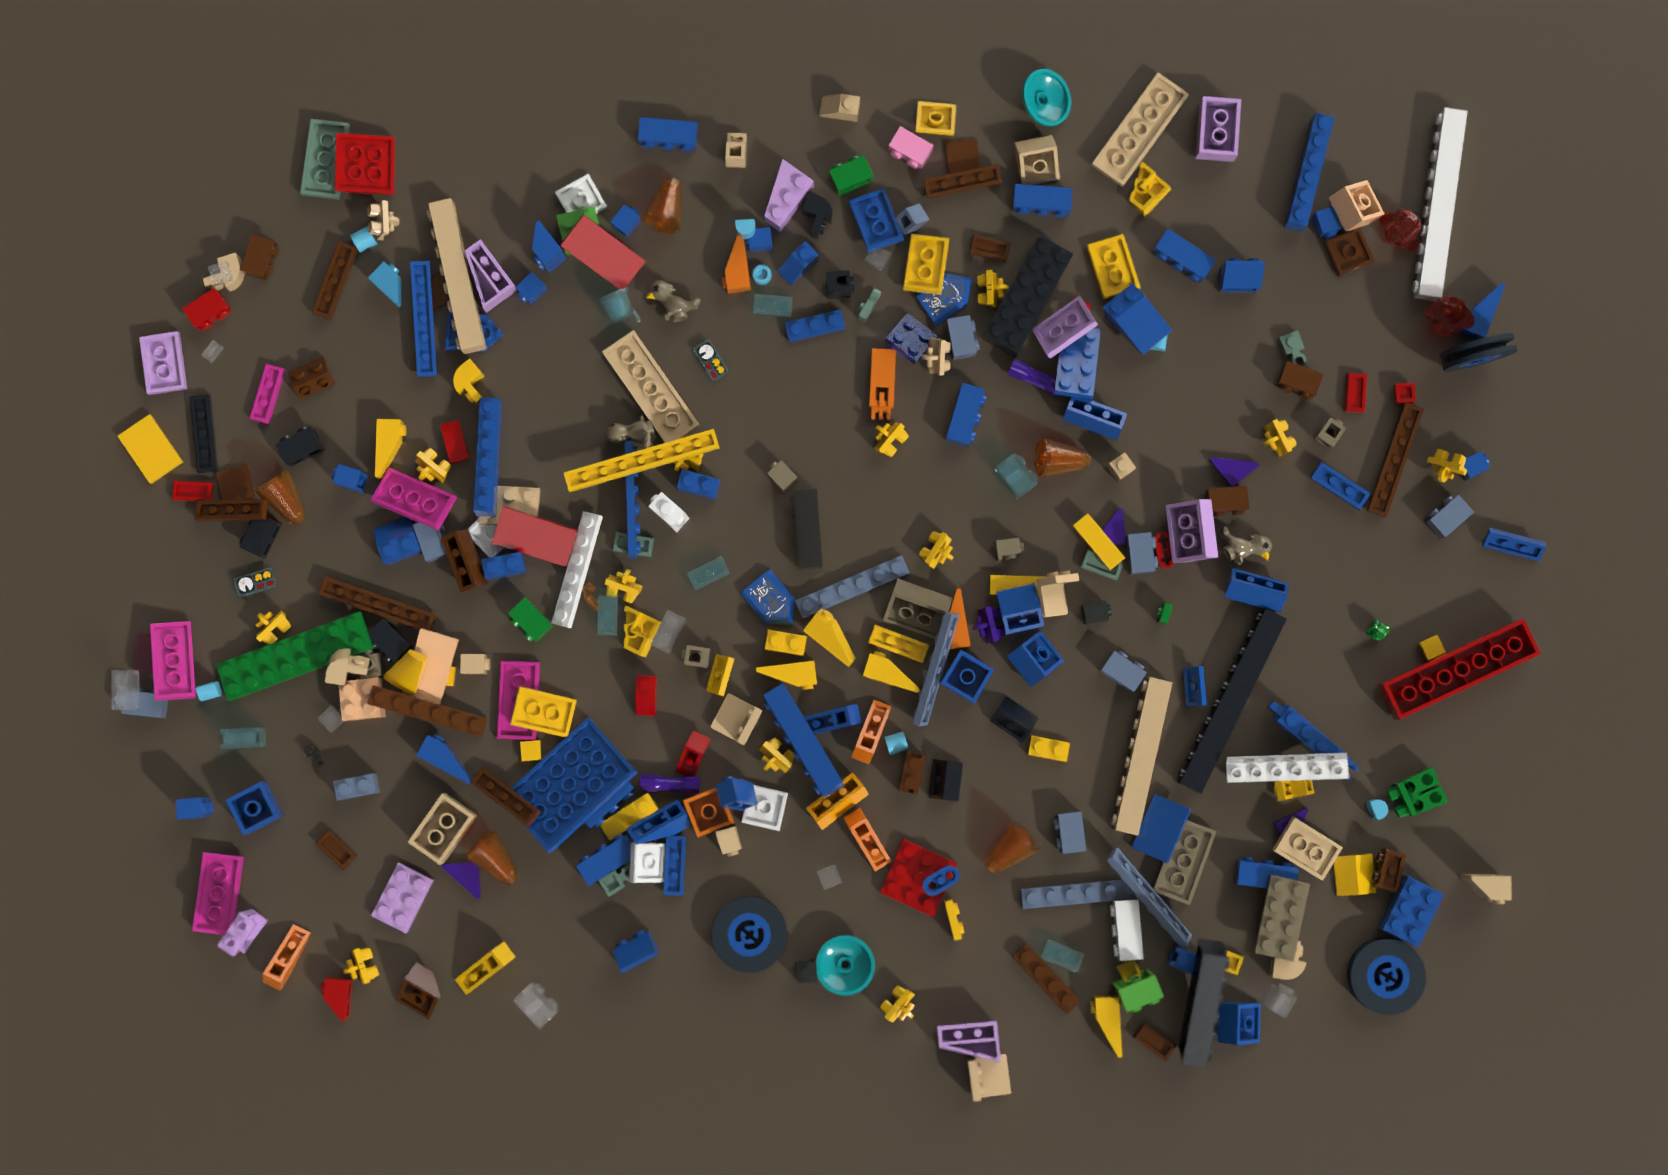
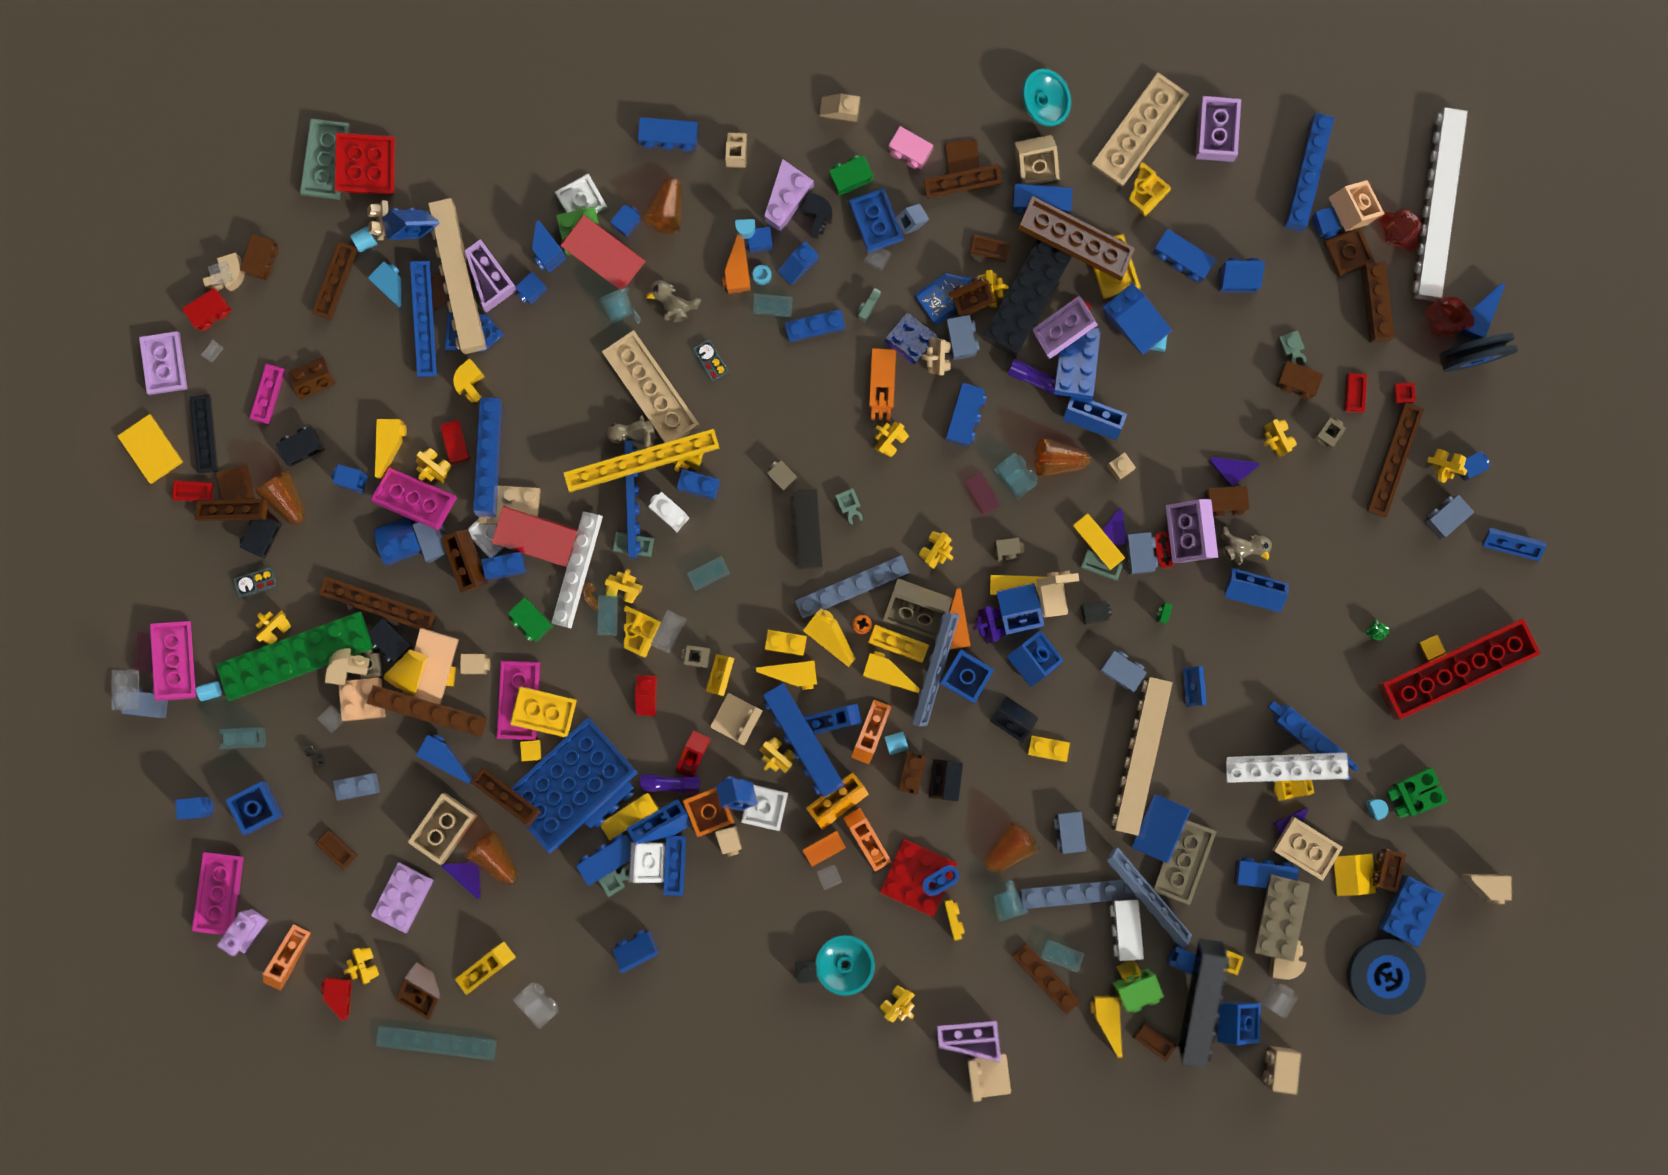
(408, 223): none -> blue slope
(436, 1042): none -> clear light blue tile
(734, 952): black wheel -> none
(770, 600): blue tile -> none
(824, 848): none -> orange panel
(839, 284): black brick -> none
(848, 503): none -> sand green plate
(865, 629): none -> orange bush
(926, 264): yellow tile -> none
(935, 118): yellow slope -> none
(972, 296): none -> reddish brown bracket
(982, 493): none -> clear pink tile
(1008, 903): none -> clear light blue hat
(1076, 238): none -> reddish brown plate
(1231, 701): black brick -> none
(1282, 1069): none -> tan brick
(1340, 486): blue plate -> none
(1377, 302): none -> reddish brown brick

